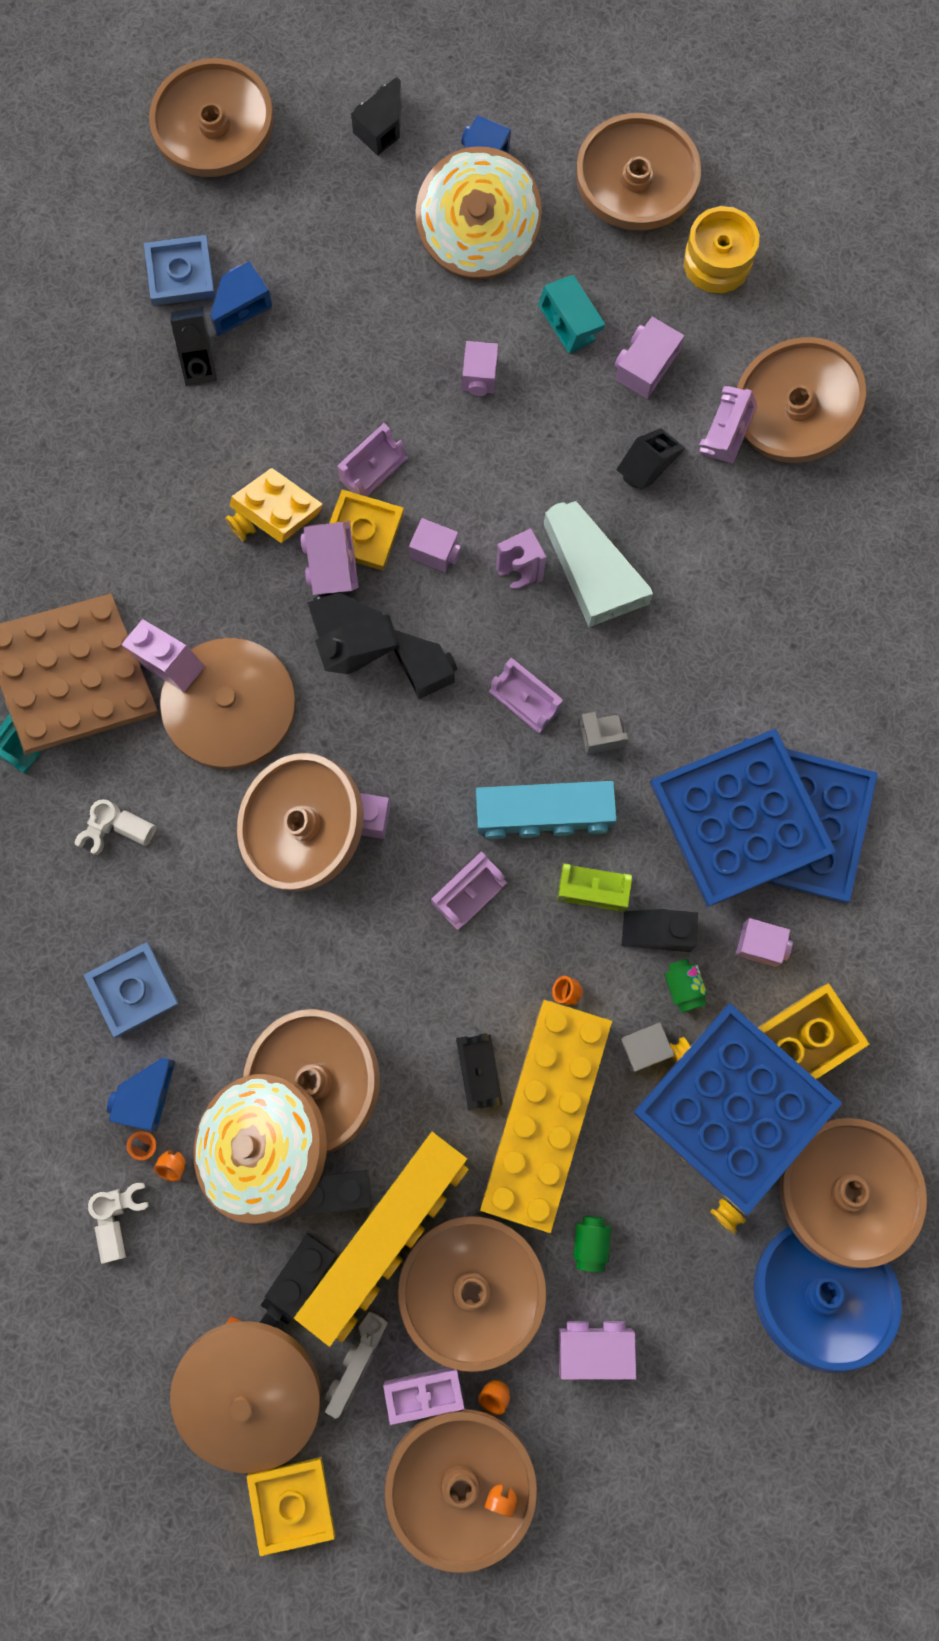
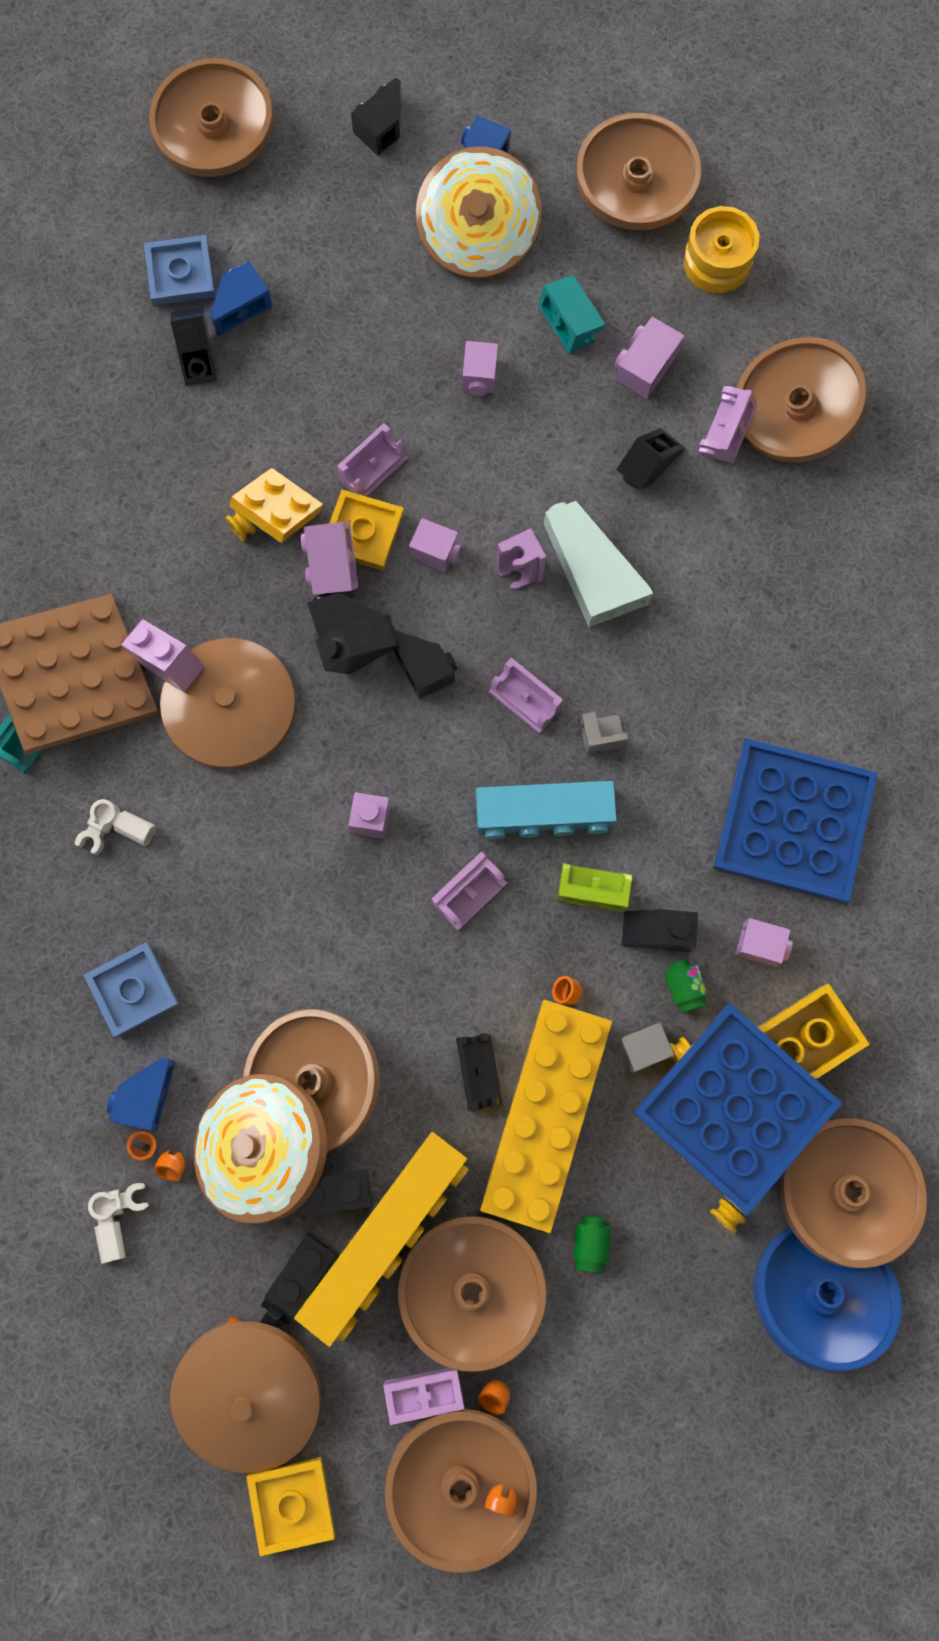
(300, 822): medium nougat dish -> none
(357, 1362): light grey hinge -> none
(597, 1351): lavender brick -> none
(742, 817): blue plate -> none

